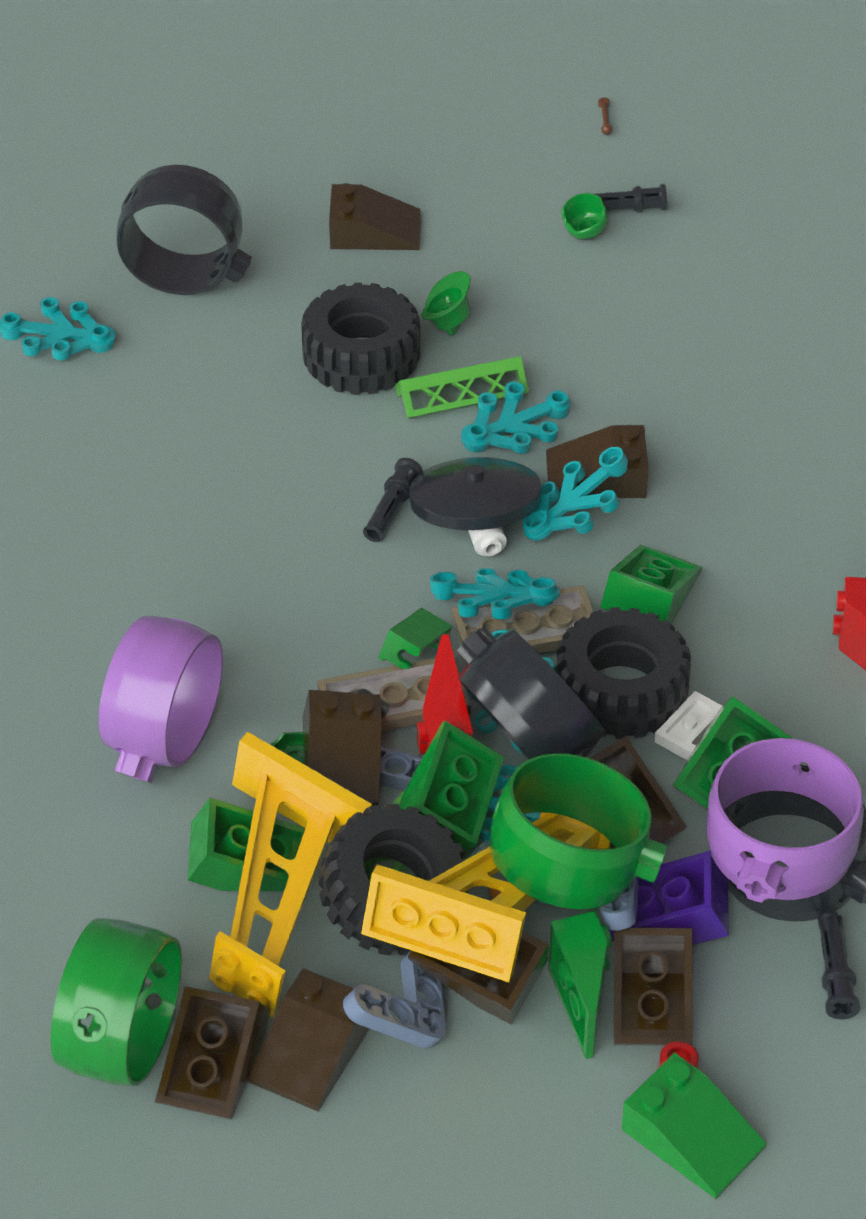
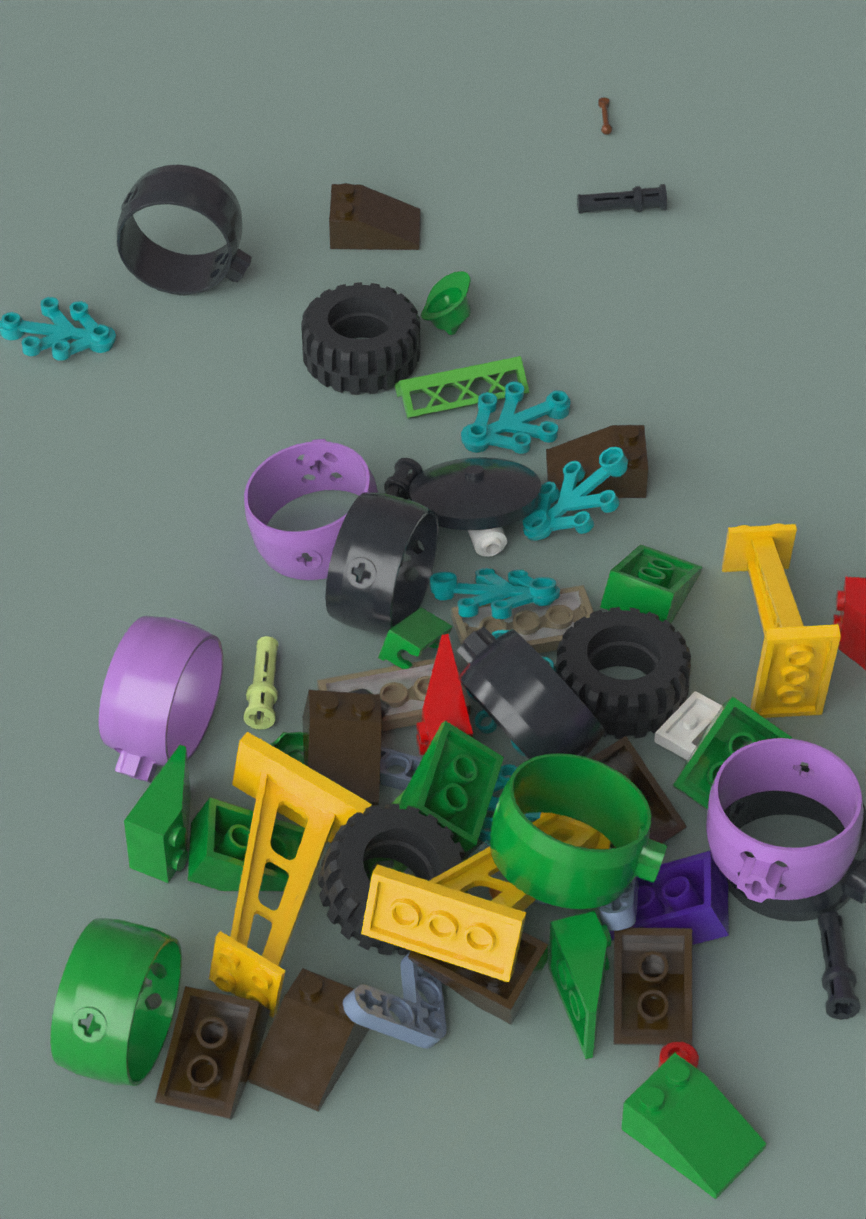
(160, 822): none -> green slope
(265, 654): none -> yellowish green pin
(281, 481): none -> medium lavender cylinder
(378, 534): none -> black cylinder
(584, 216): green hair -> none
(794, 657): none -> yellow piece

